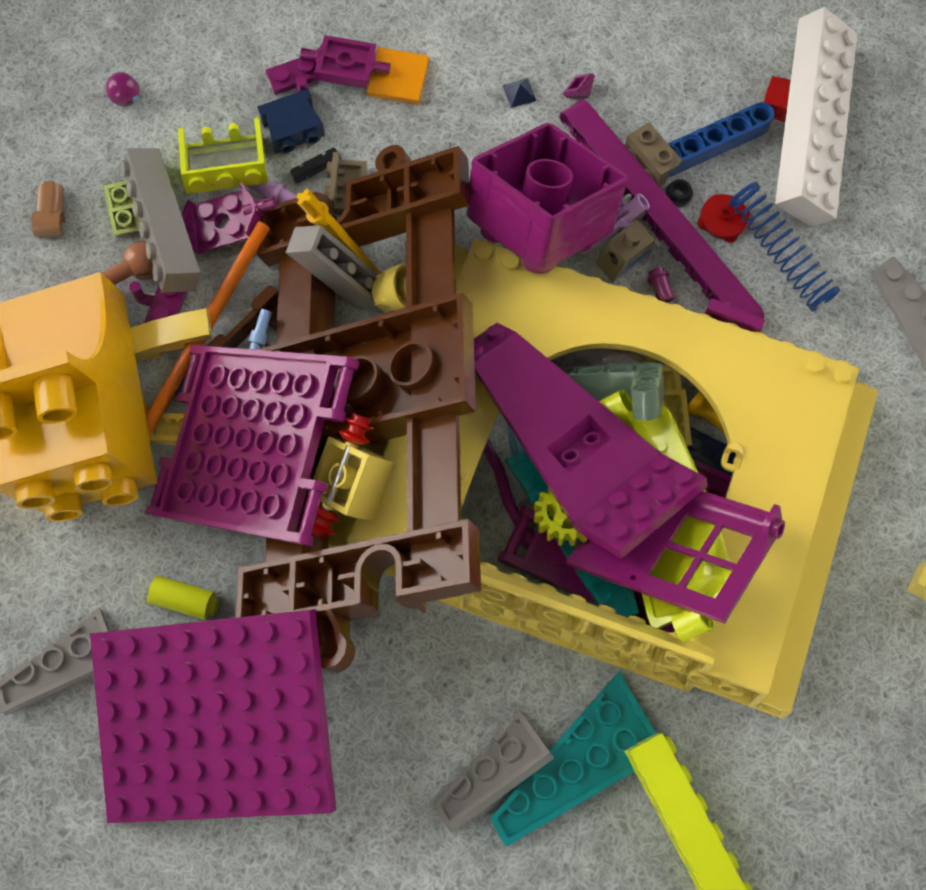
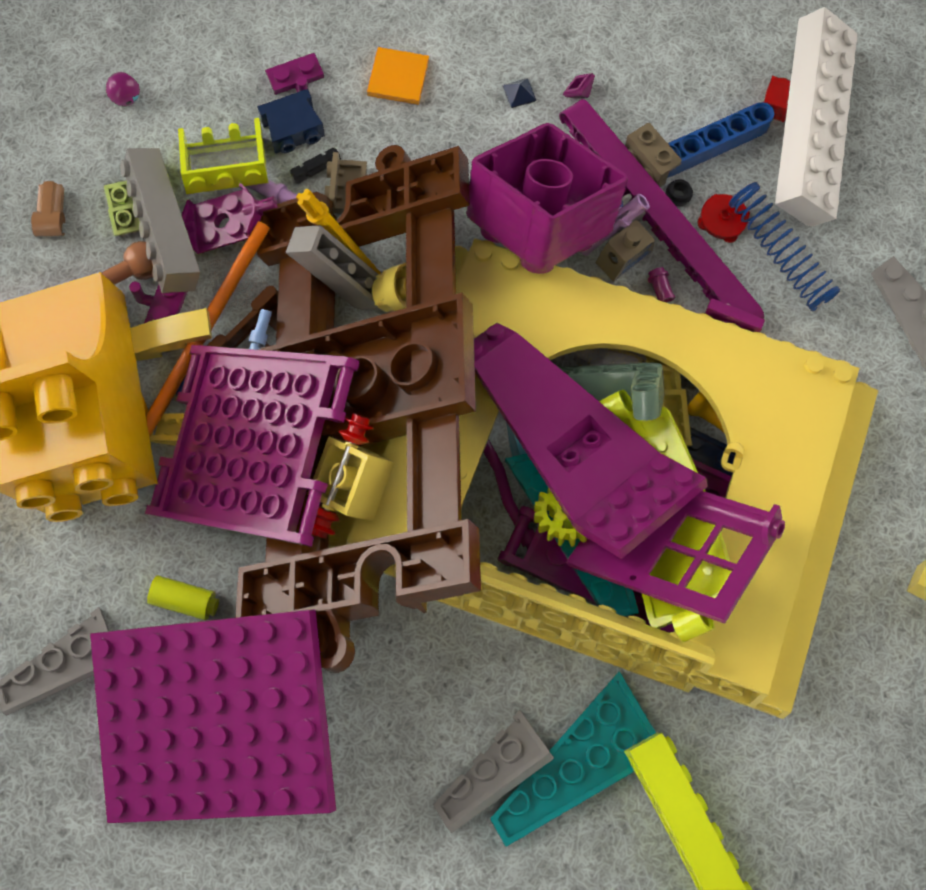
(345, 61): magenta plate -> none

